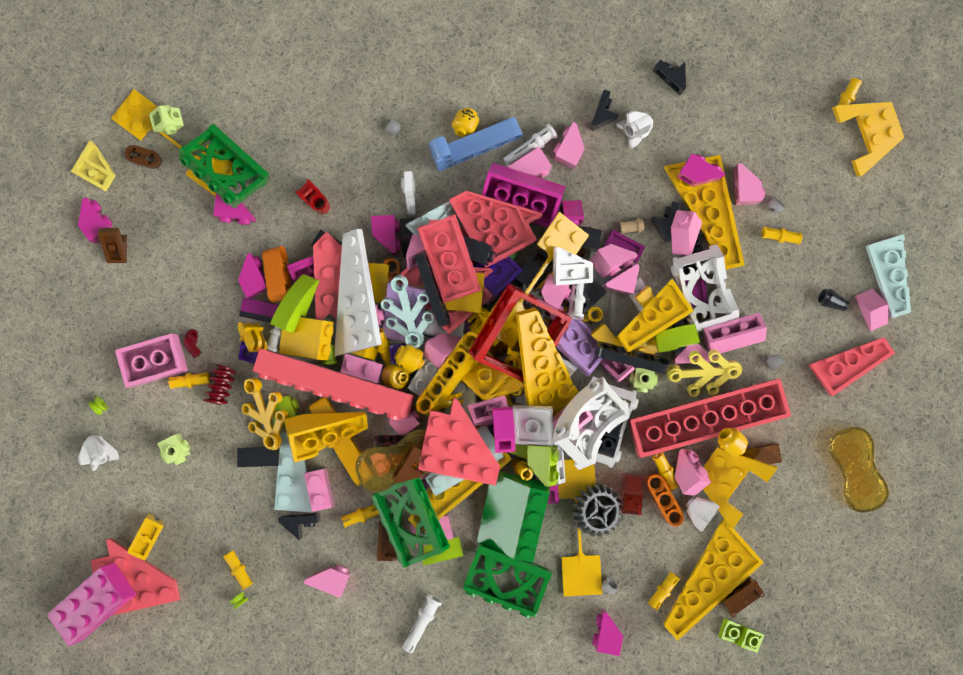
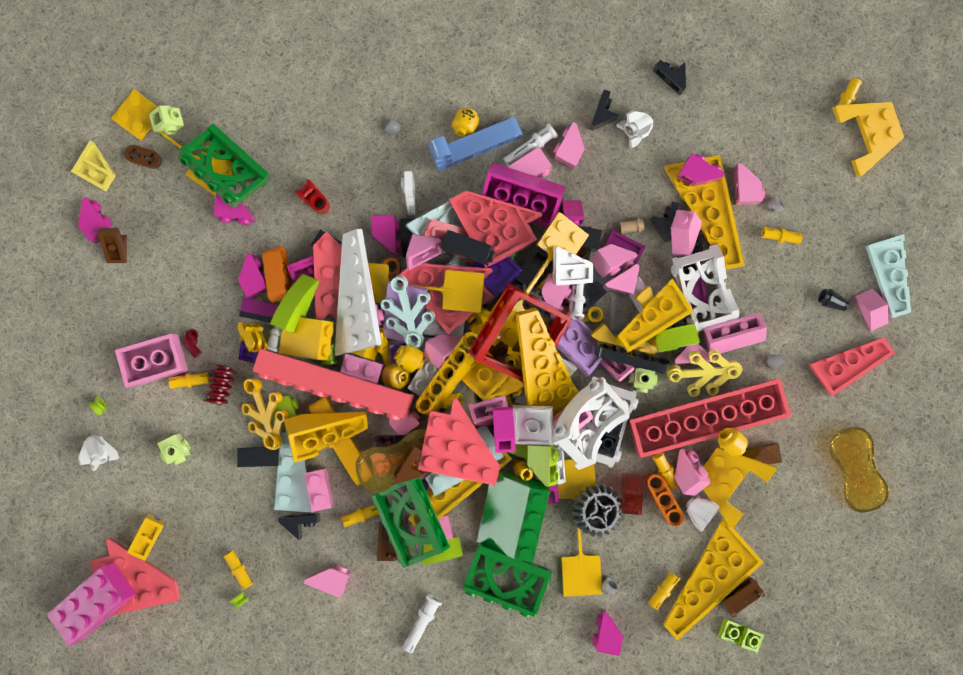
(439, 308): black beam -> none
(449, 258): coral tile -> none

